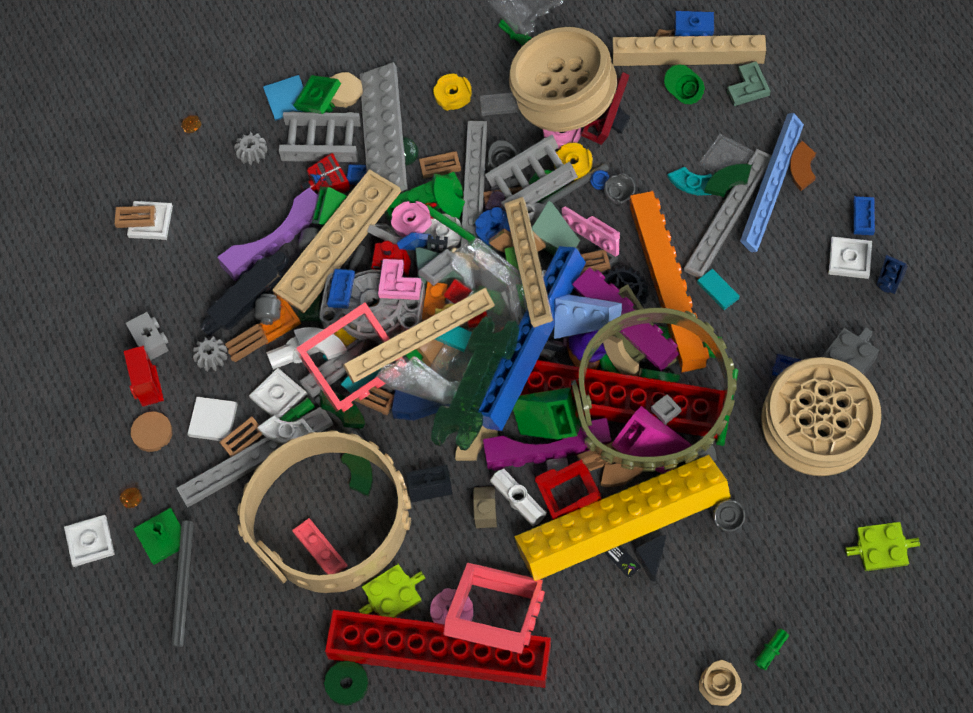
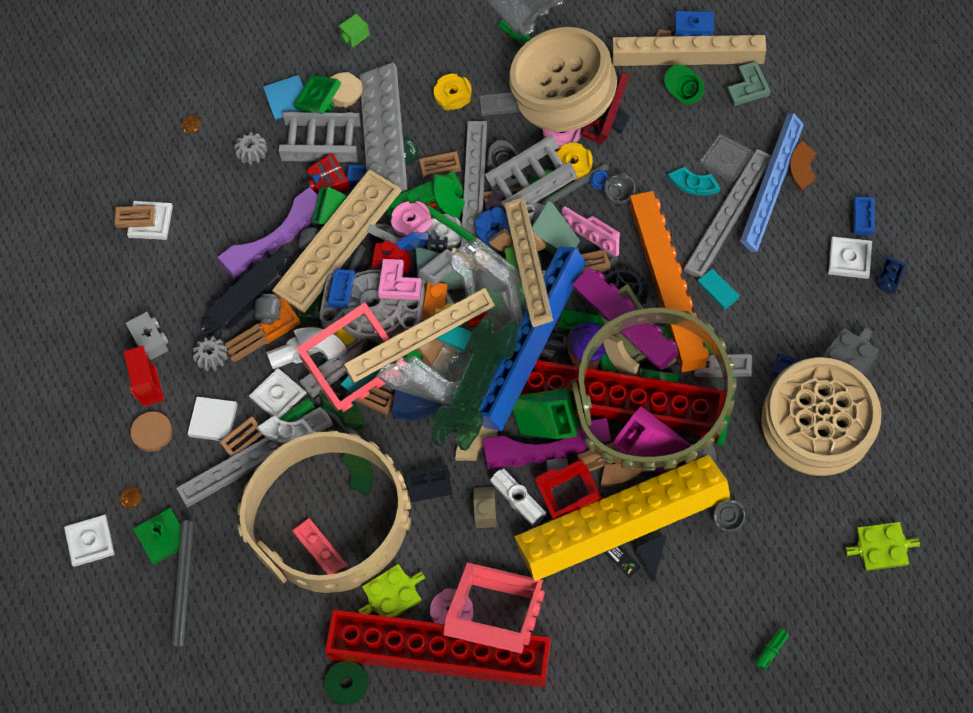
(353, 30): none -> bright green brick
(457, 291): red plate -> none
(582, 314): light blue wedge -> none
(666, 409): light grey plate -> none
(720, 683): tan hat -> none
(727, 178): dark green tile -> none
(741, 362): none -> light grey hinge

